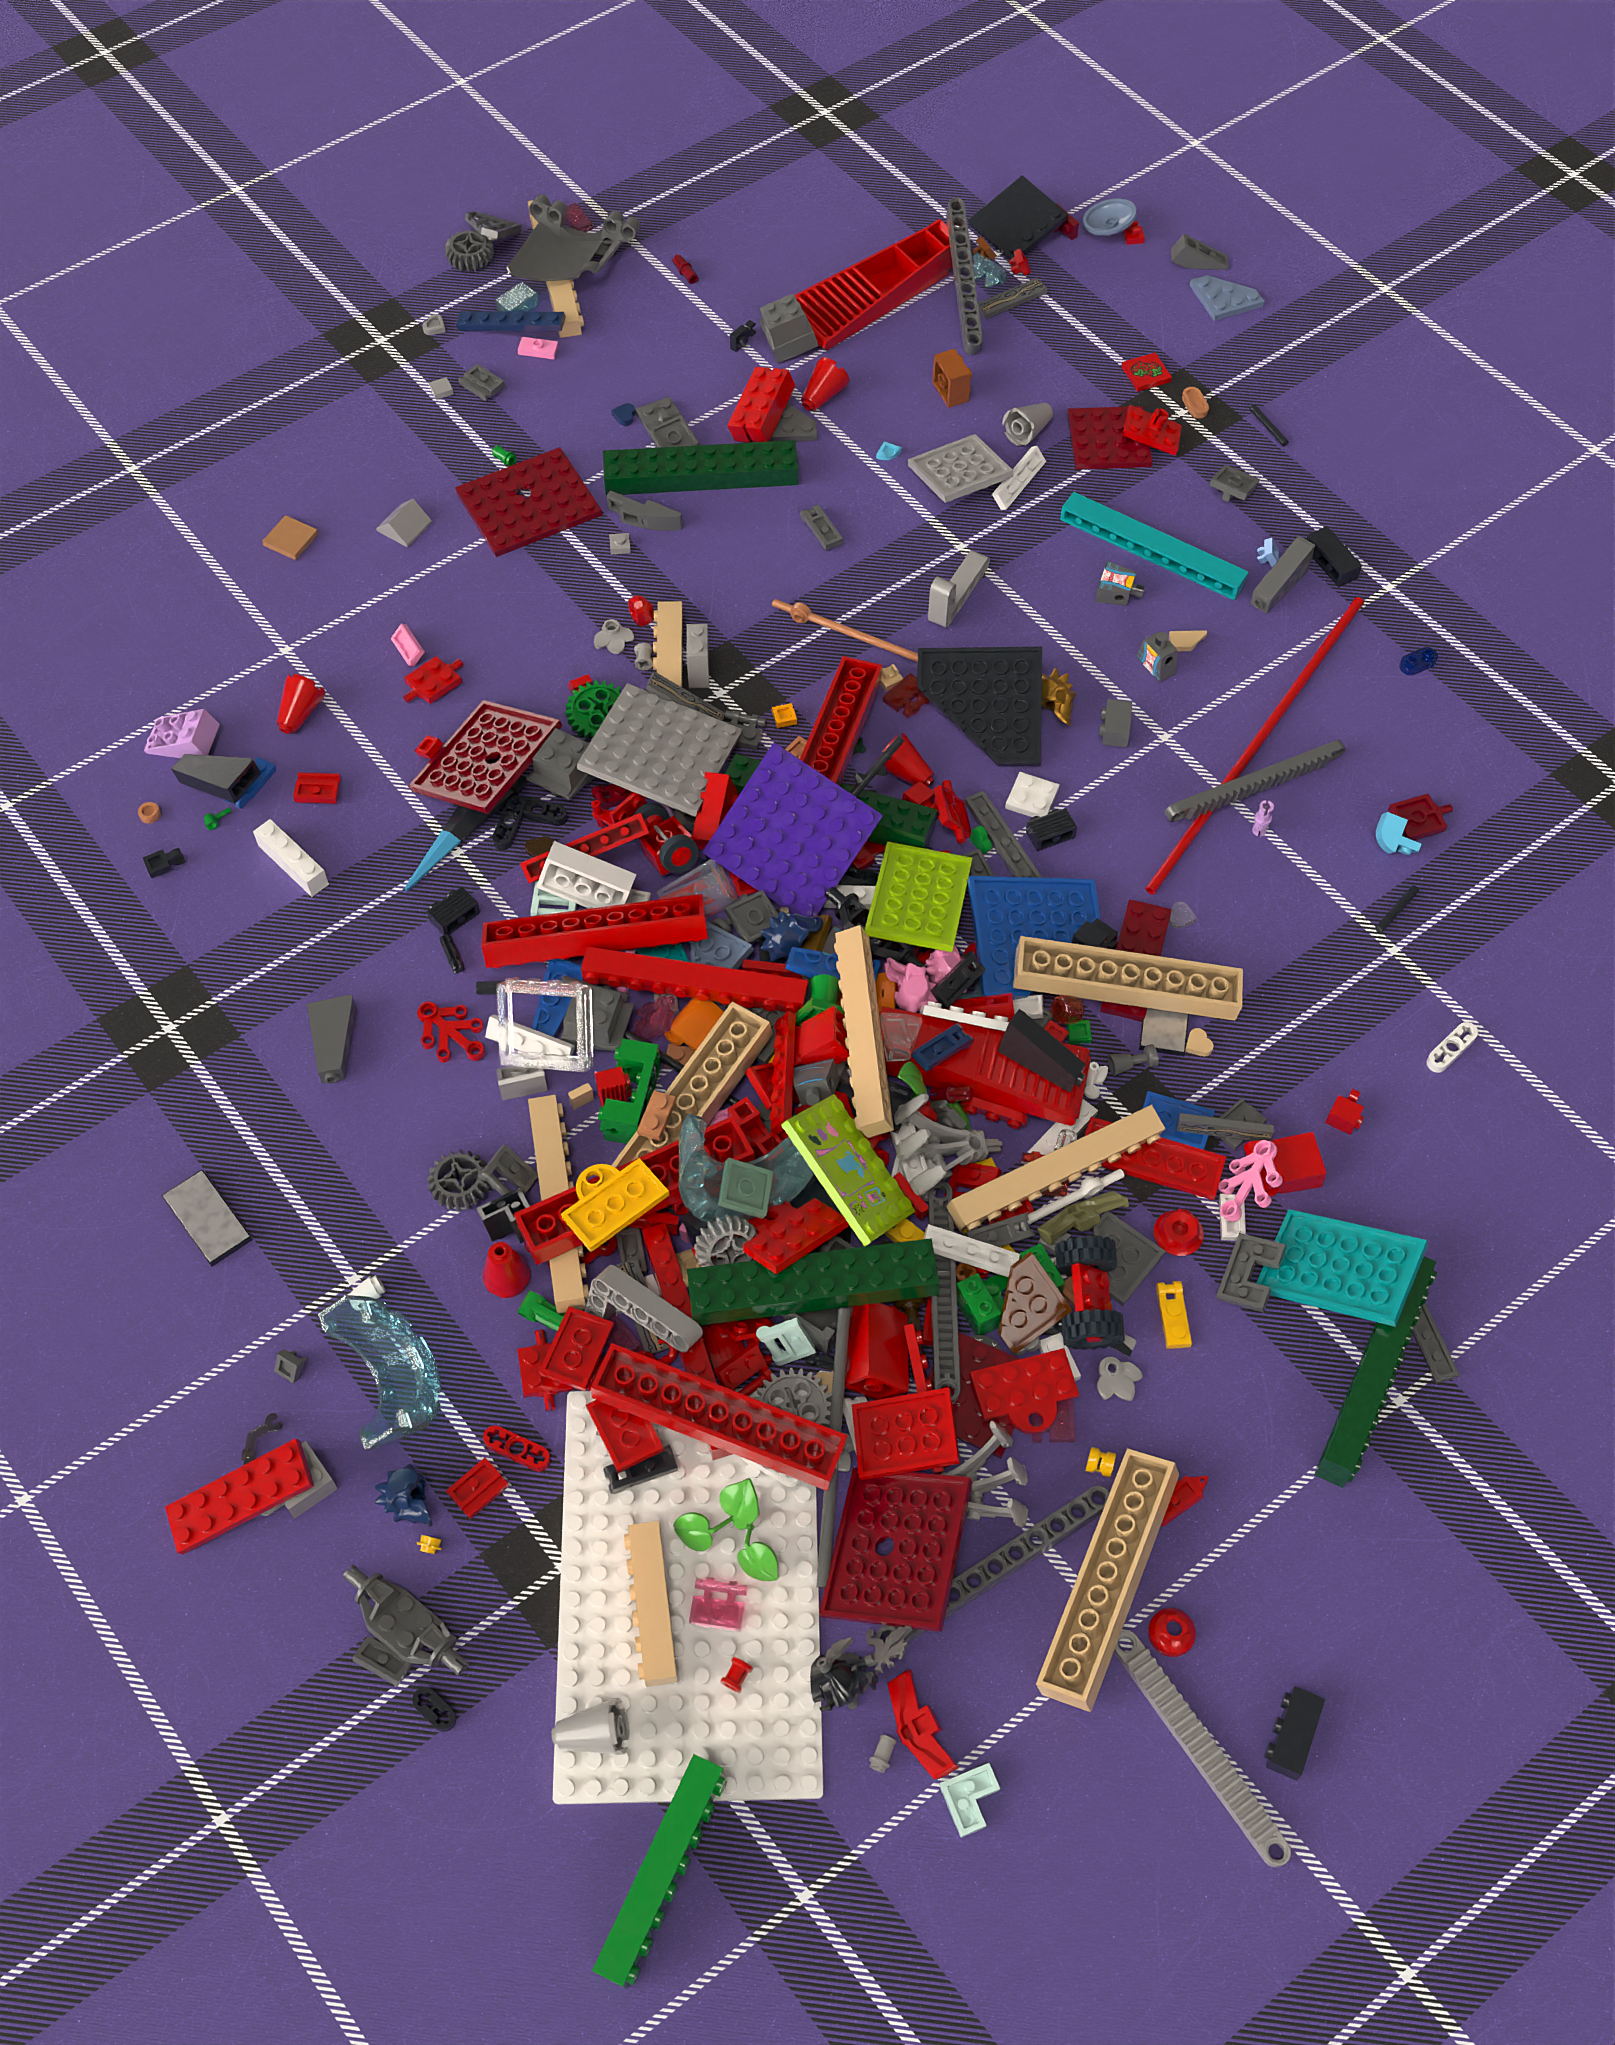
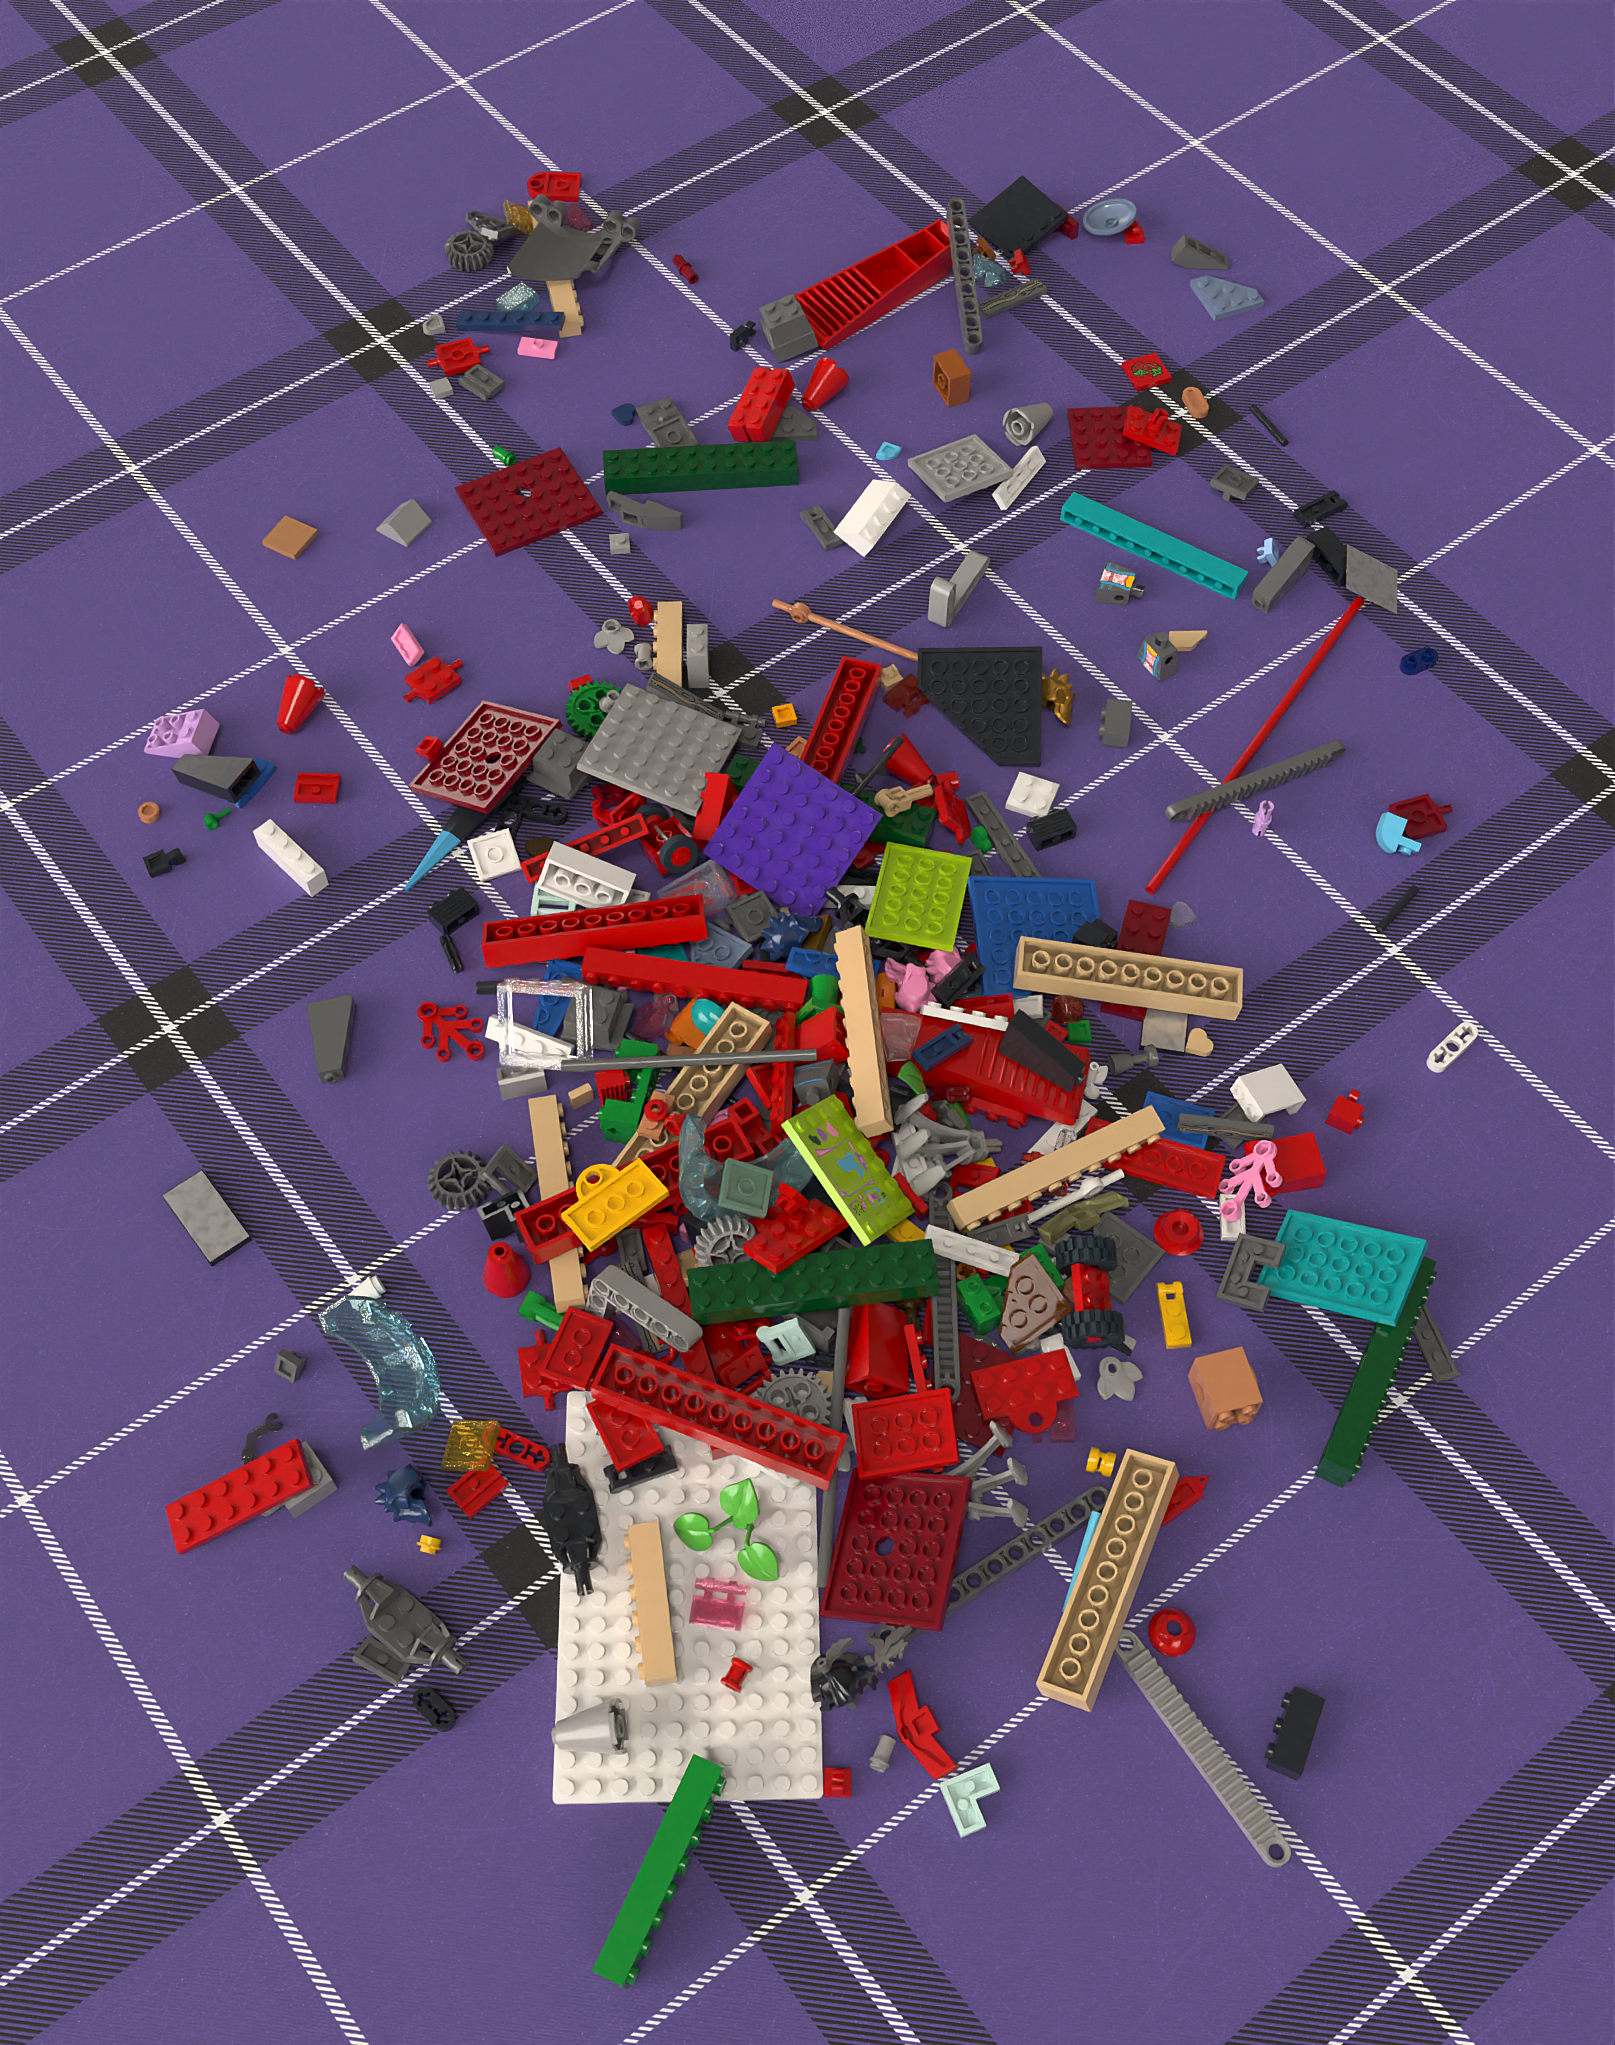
(457, 356): none -> red plate
(470, 1446): none -> clear yellow tile
(494, 855): none -> white tile
(519, 216): none -> clear yellow plate
(556, 185): none -> red tile
(571, 1519): none -> black plate
(607, 702): none -> light grey pin
(660, 1114): none -> red plate
(673, 1122): none -> red tile
(689, 1060): none -> dark grey piece
(705, 1015): none -> teal brick
(790, 1199): none -> red tile
(837, 1782): none -> red tile
(872, 515): none -> white slope
(899, 800): none -> tan connector
(952, 776): none -> red beam
(1091, 1527): none -> medium azure bar
(1225, 1388): none -> nougat brick
(1267, 1092): none -> white panel
(1320, 508): none -> black plate
(1371, 579): none -> flat silver sticker

